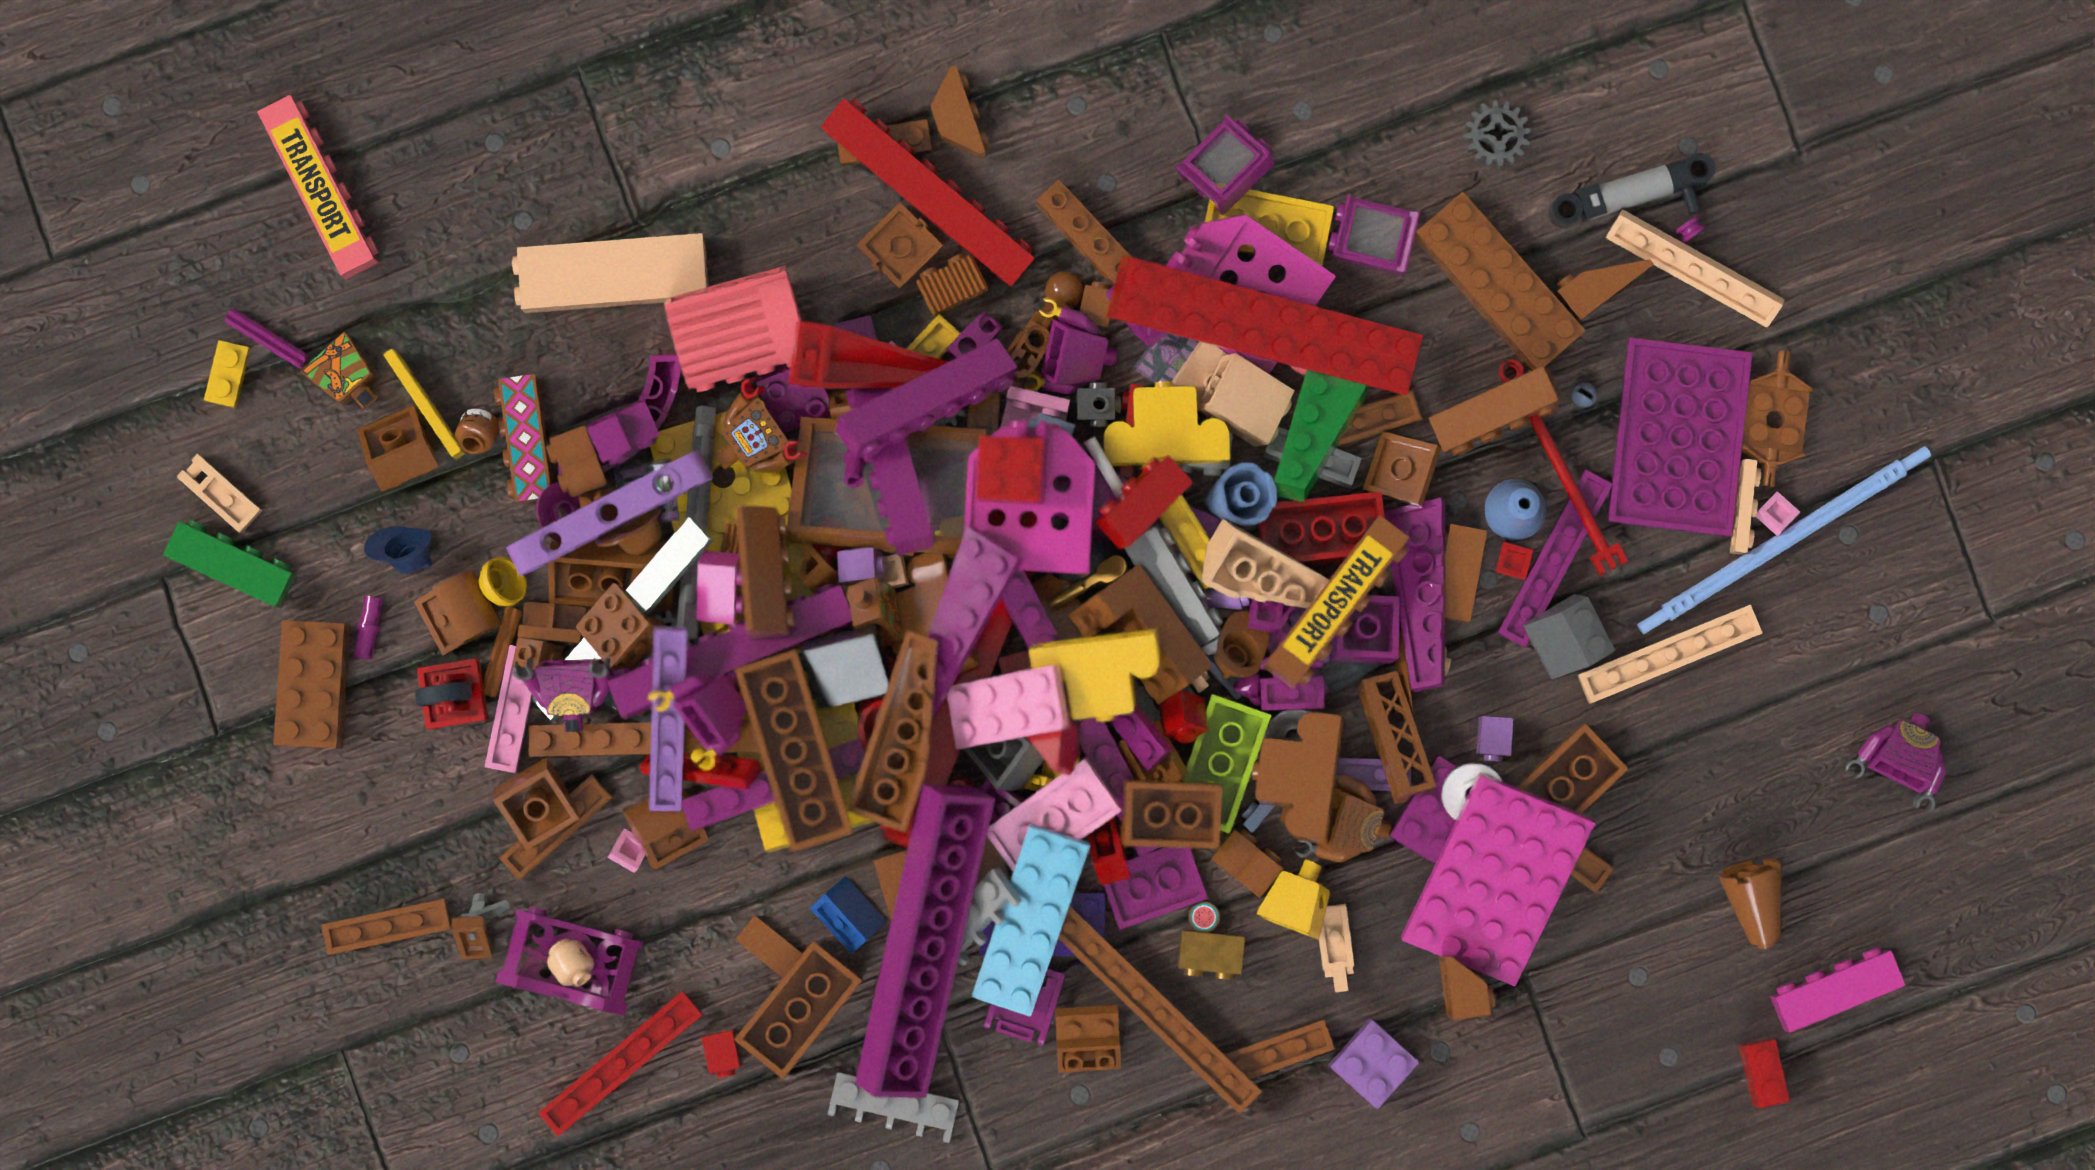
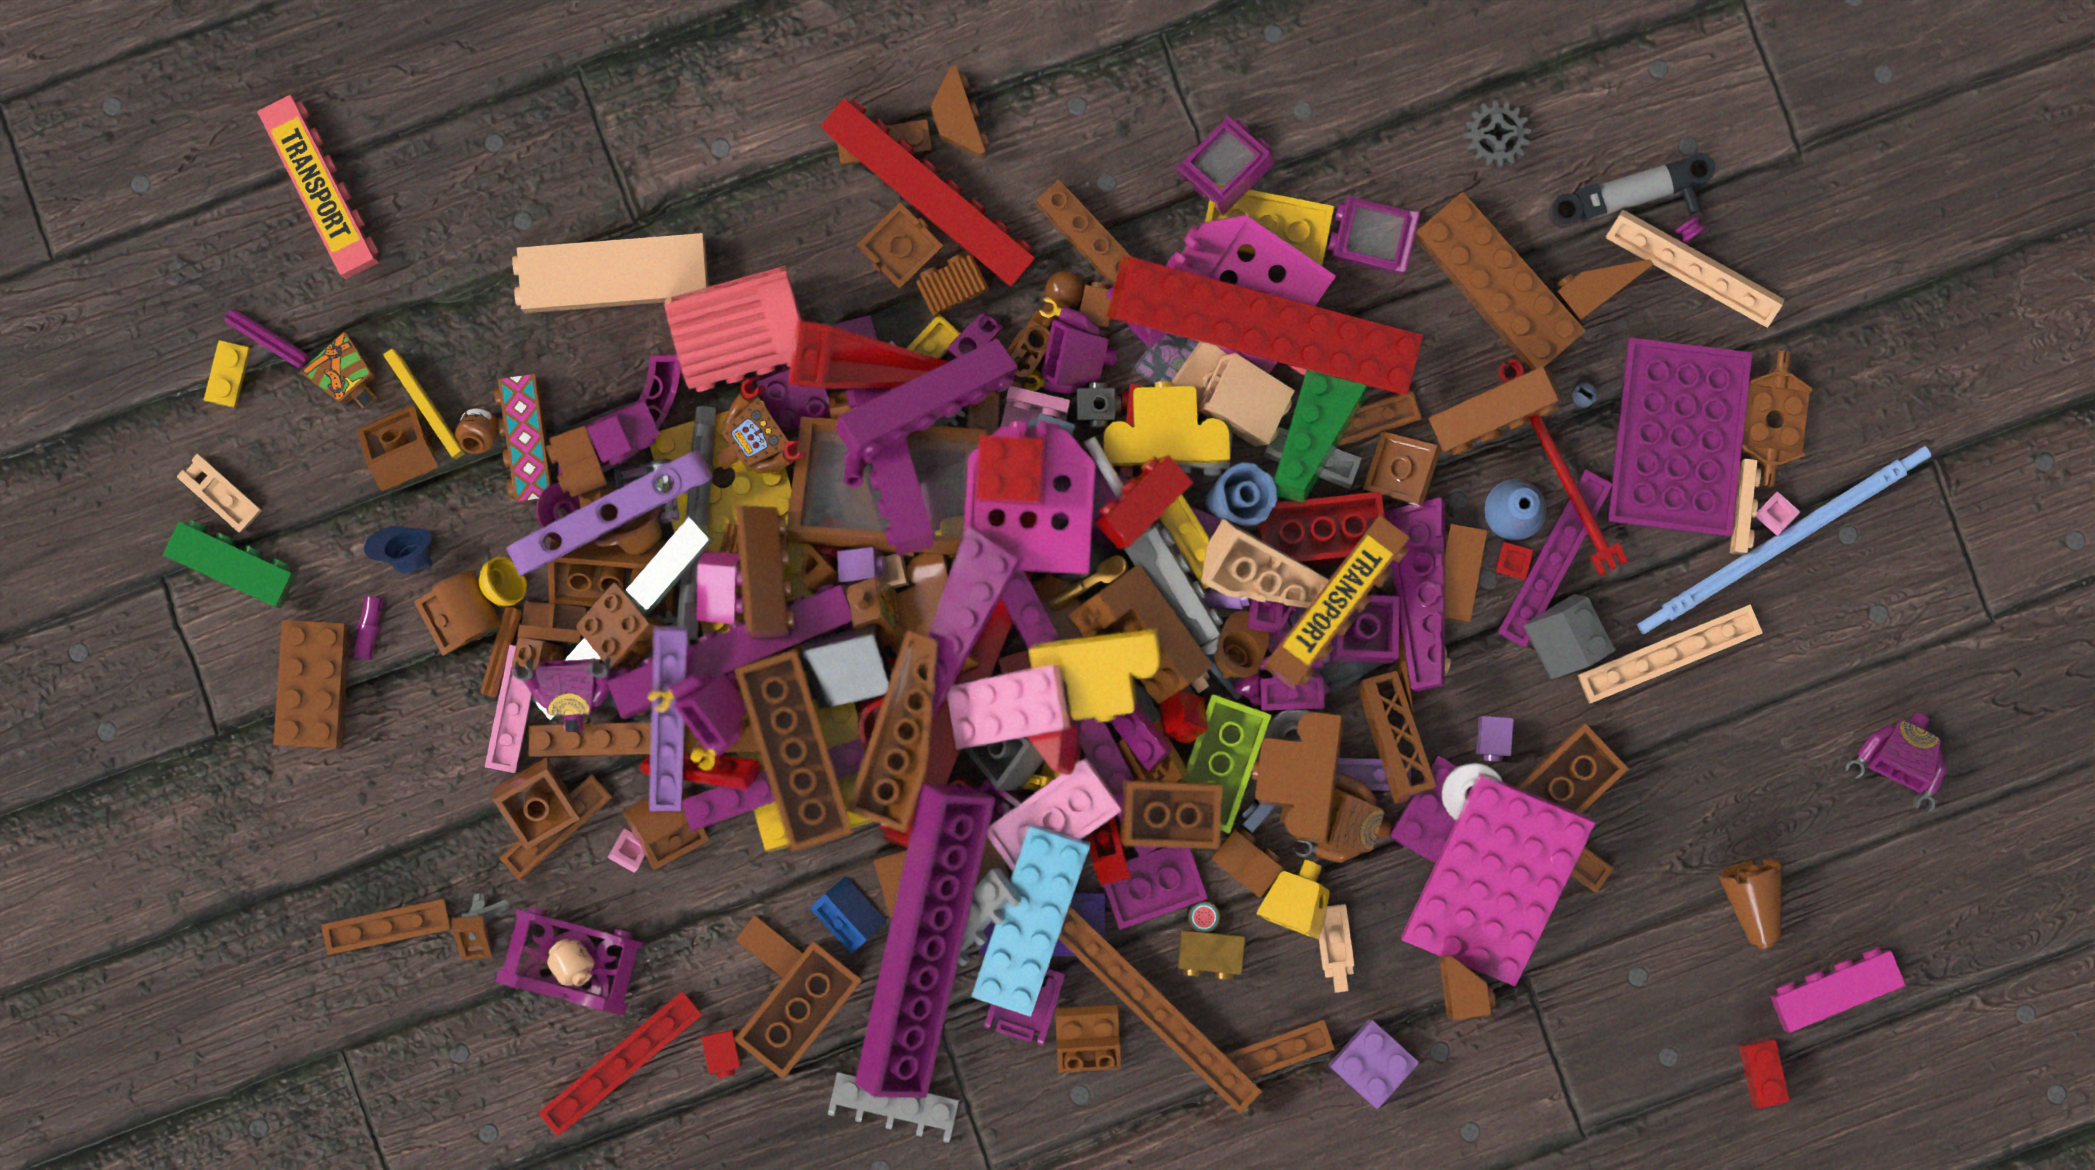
(451, 694): red plate -> none

